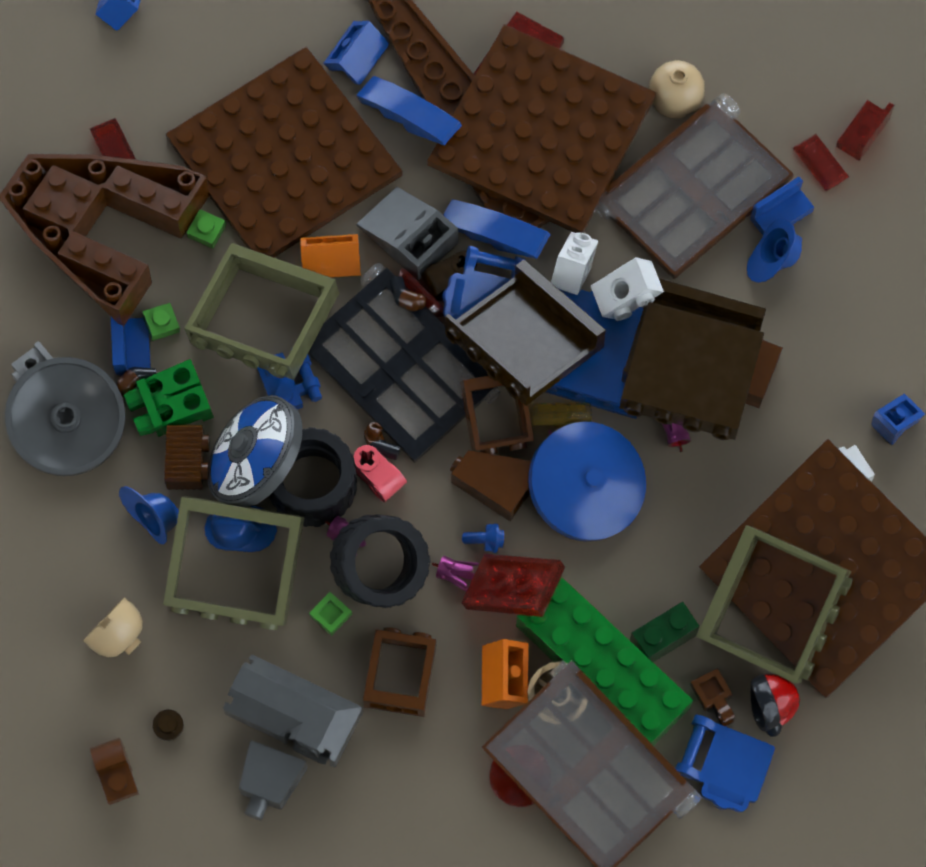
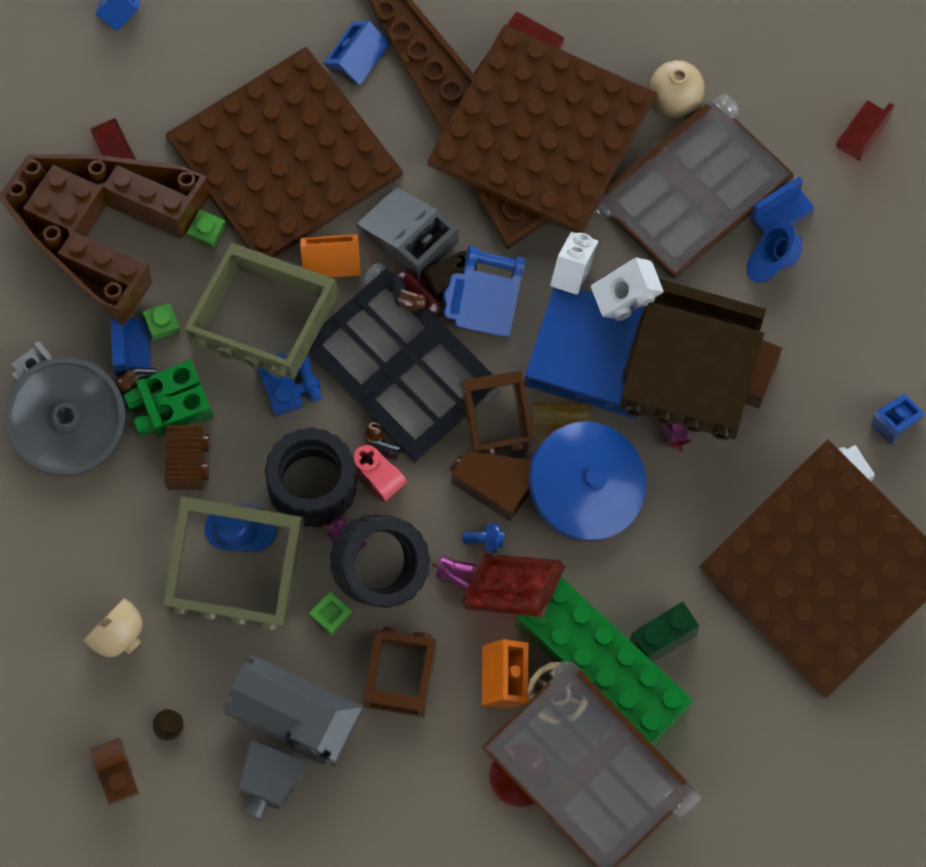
(152, 511): blue piece -> none
(255, 451): dish -> none
(410, 110): blue slope -> none
(497, 229): blue slope -> none
(526, 334): panel -> none
(713, 693): reddish brown plate -> none
(730, 583): olive window -> none
(732, 766): blue piece -> none
(773, 702): piece -> none
(821, 162): clear red tile -> none

